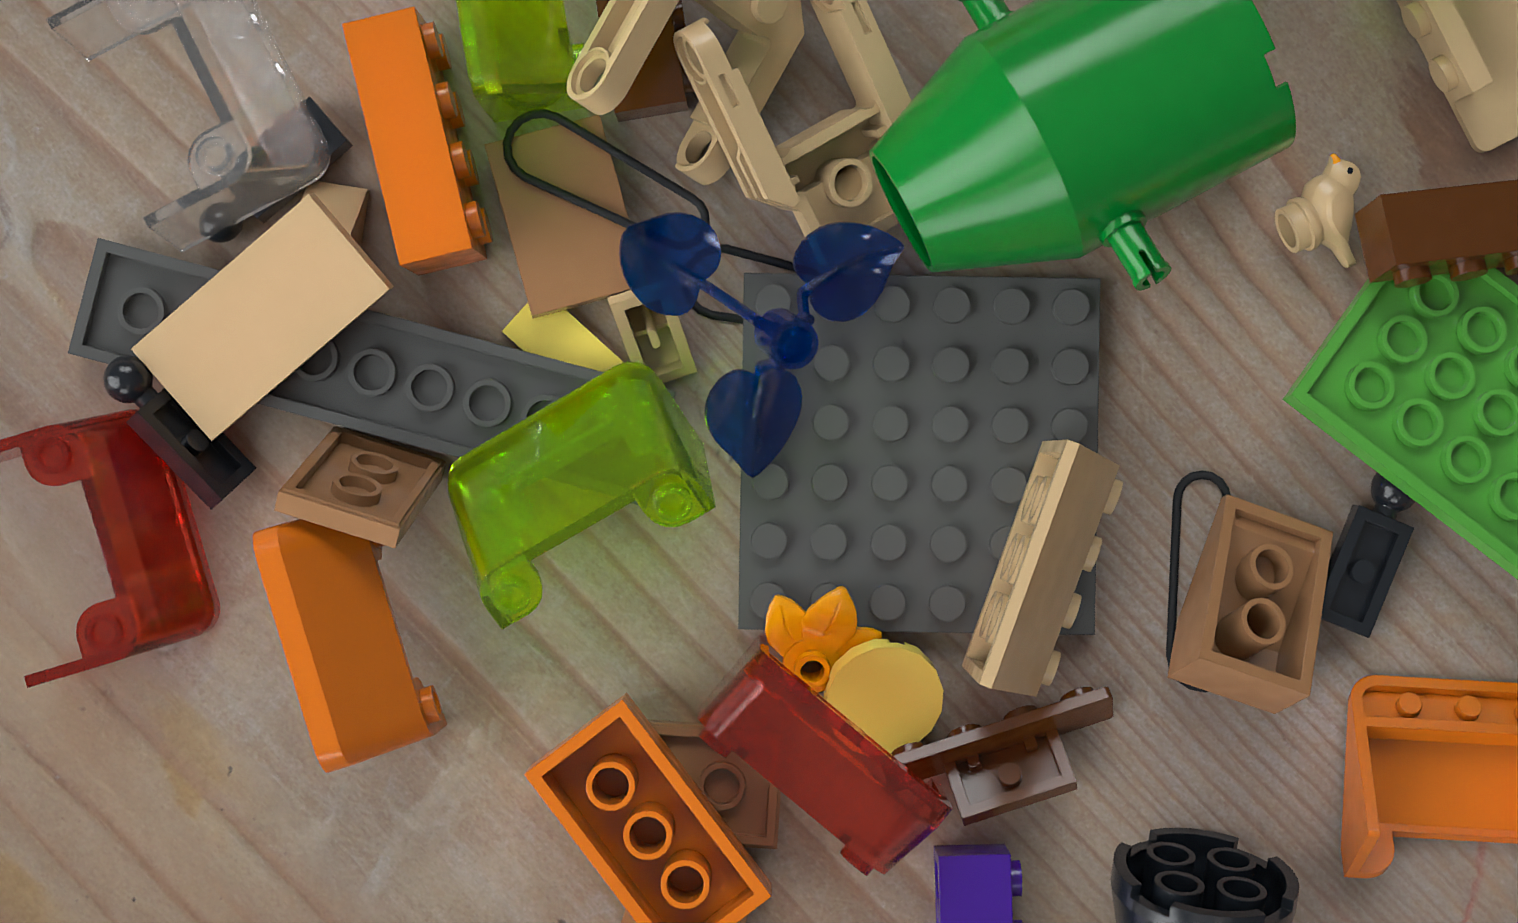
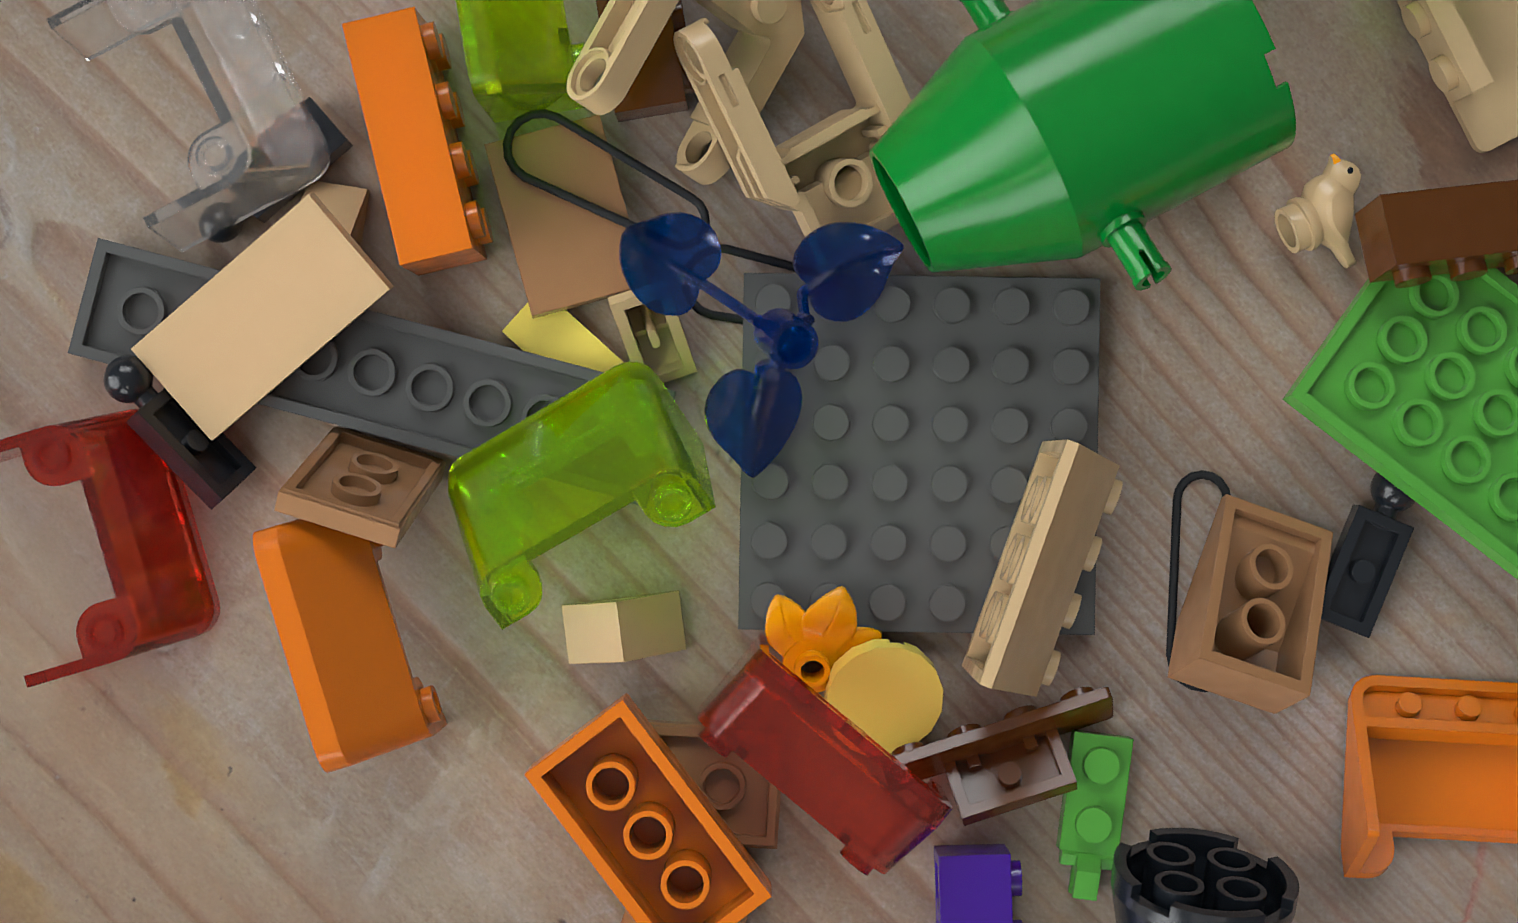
(624, 628): none -> tan slope
(1095, 811): none -> bright green hinge

